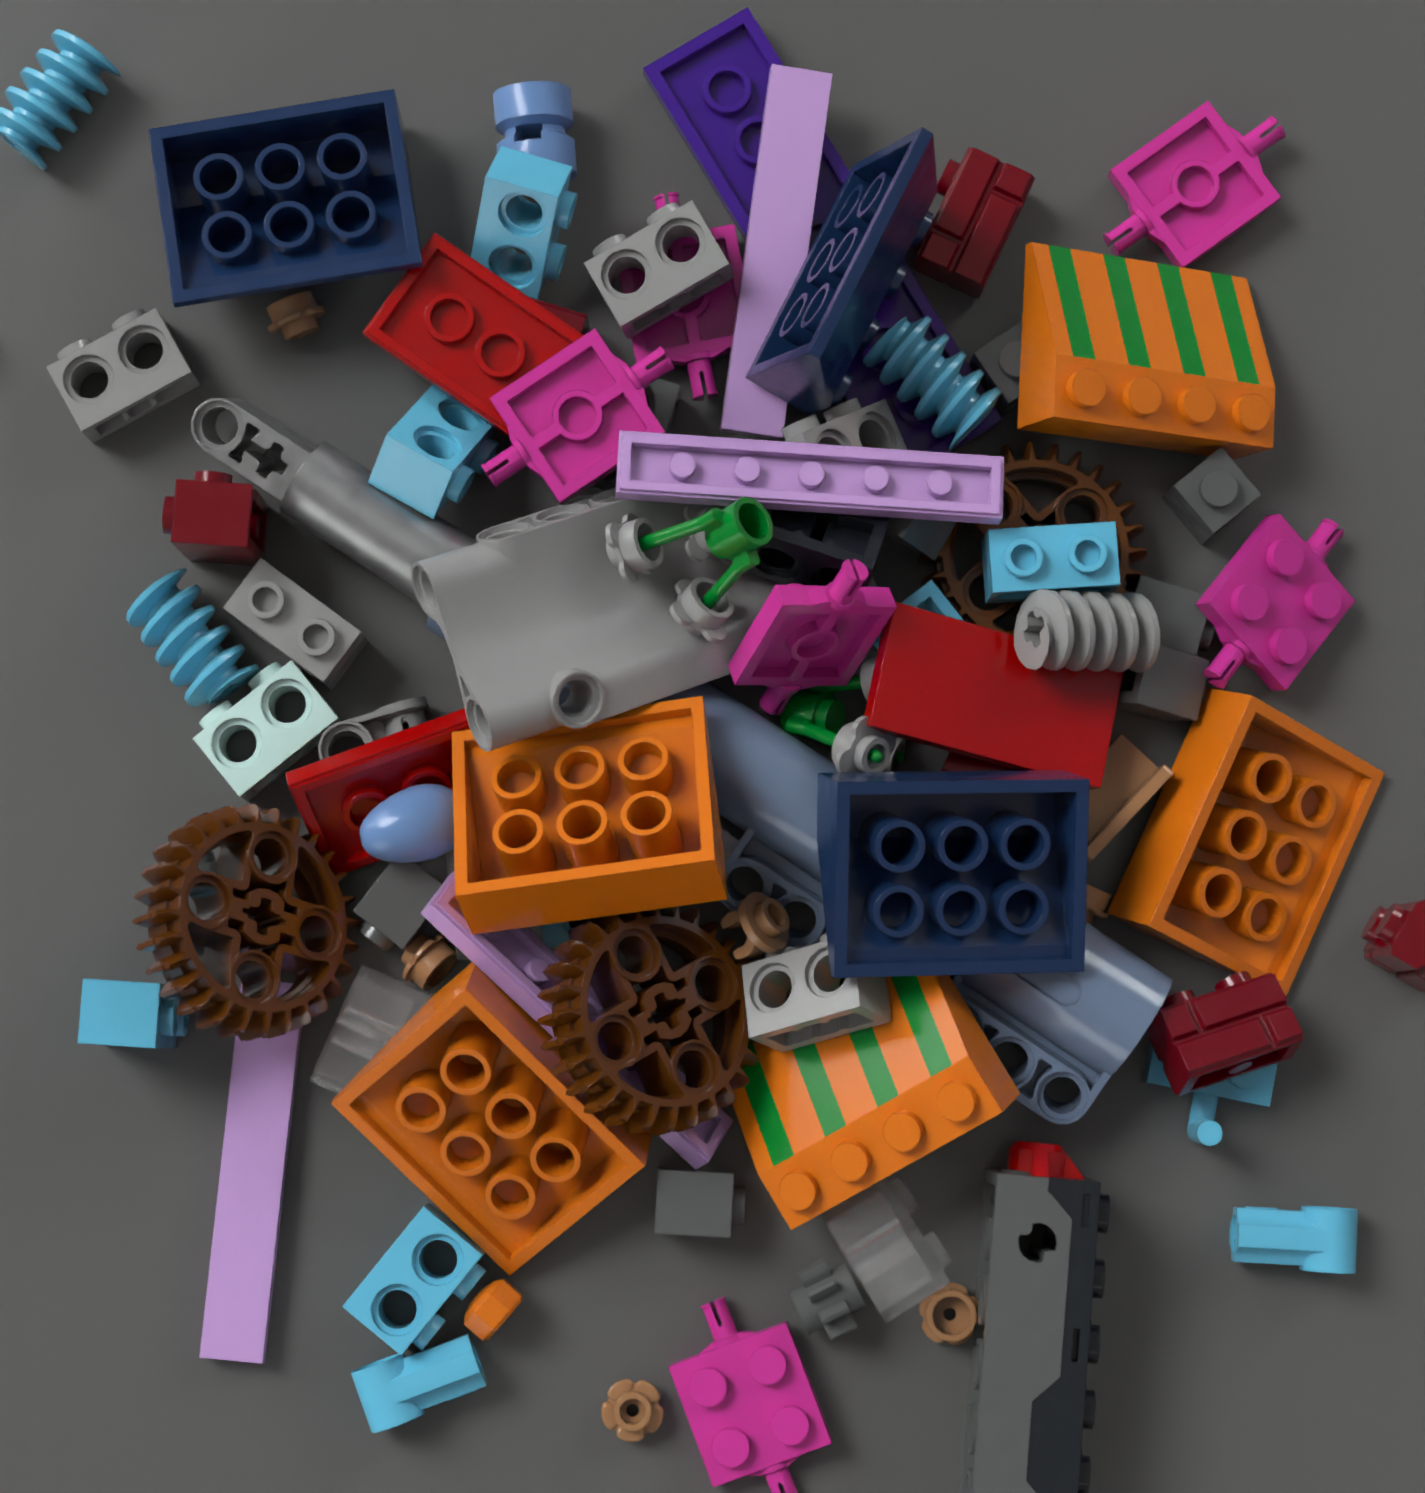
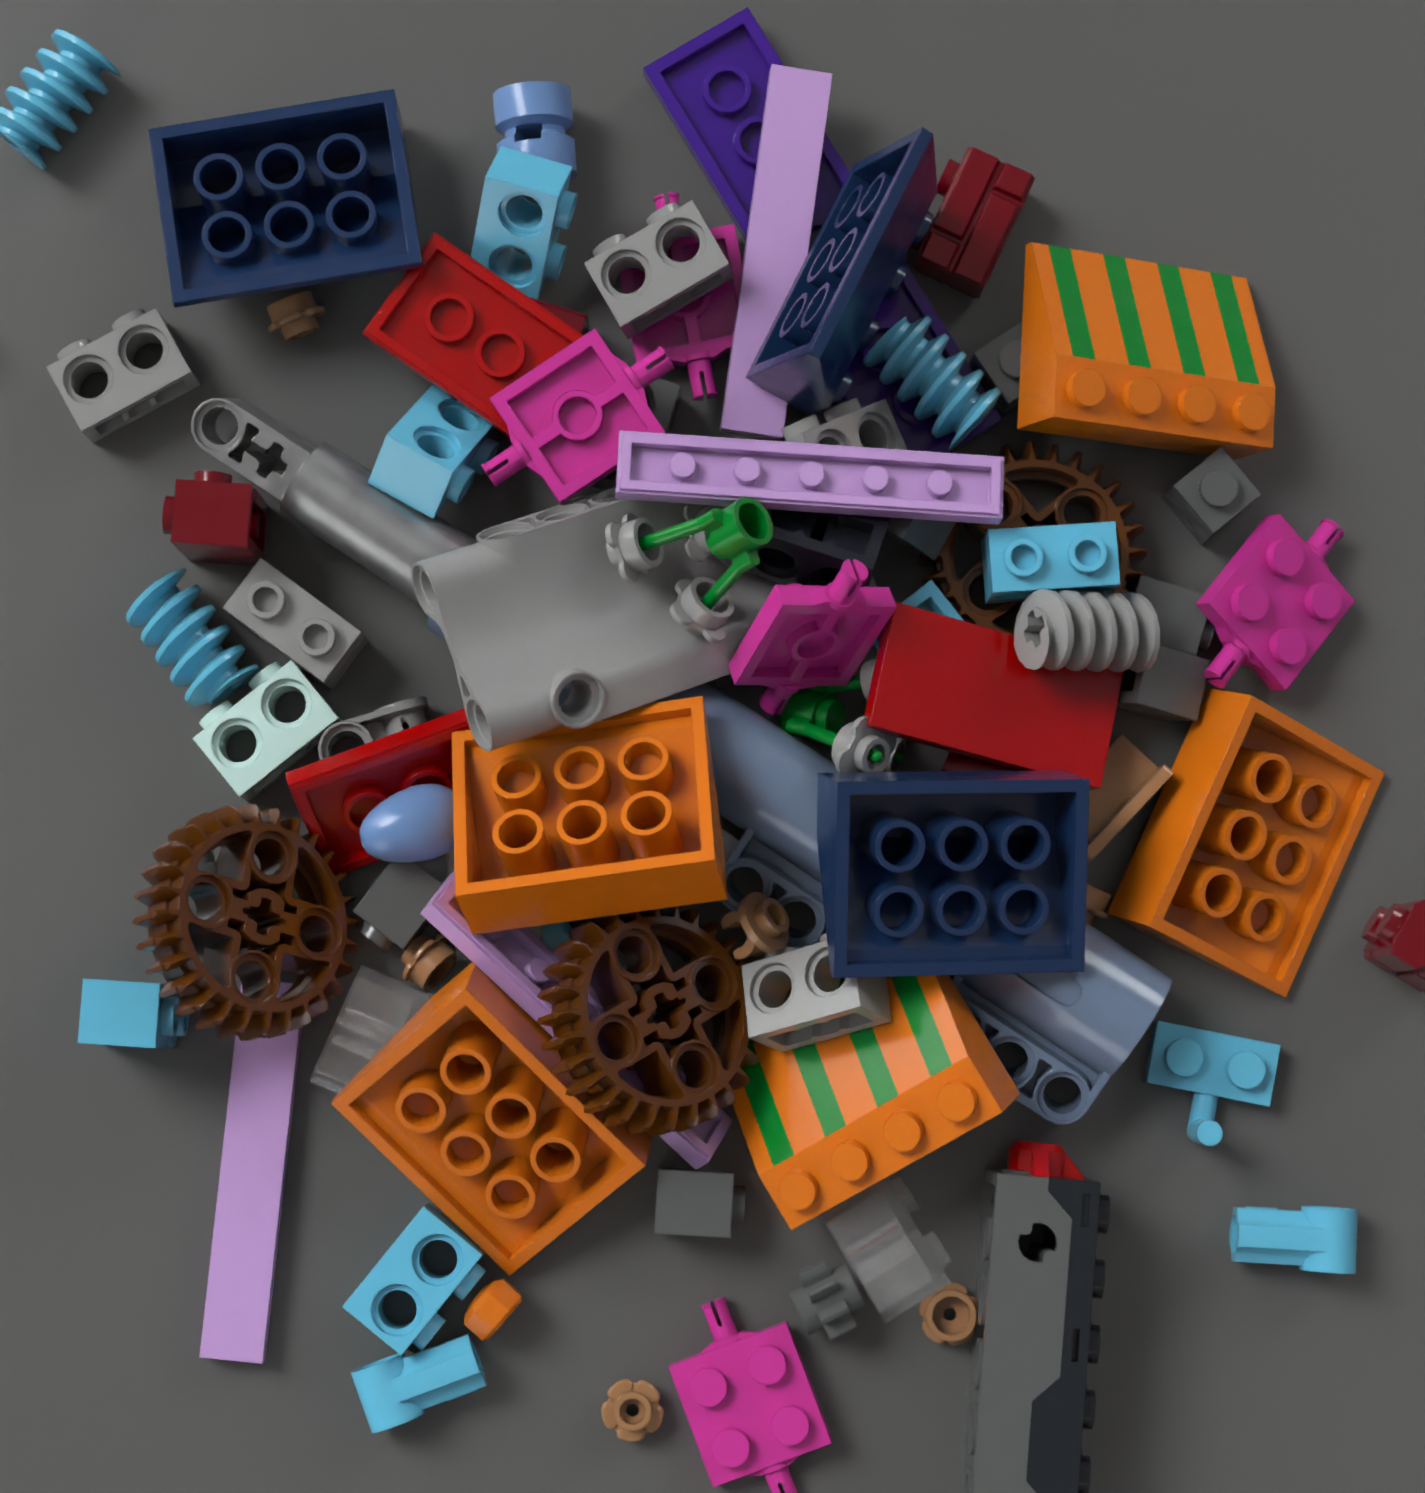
(1194, 186): dark pink plate -> none
(1224, 1031): dark red brick -> none

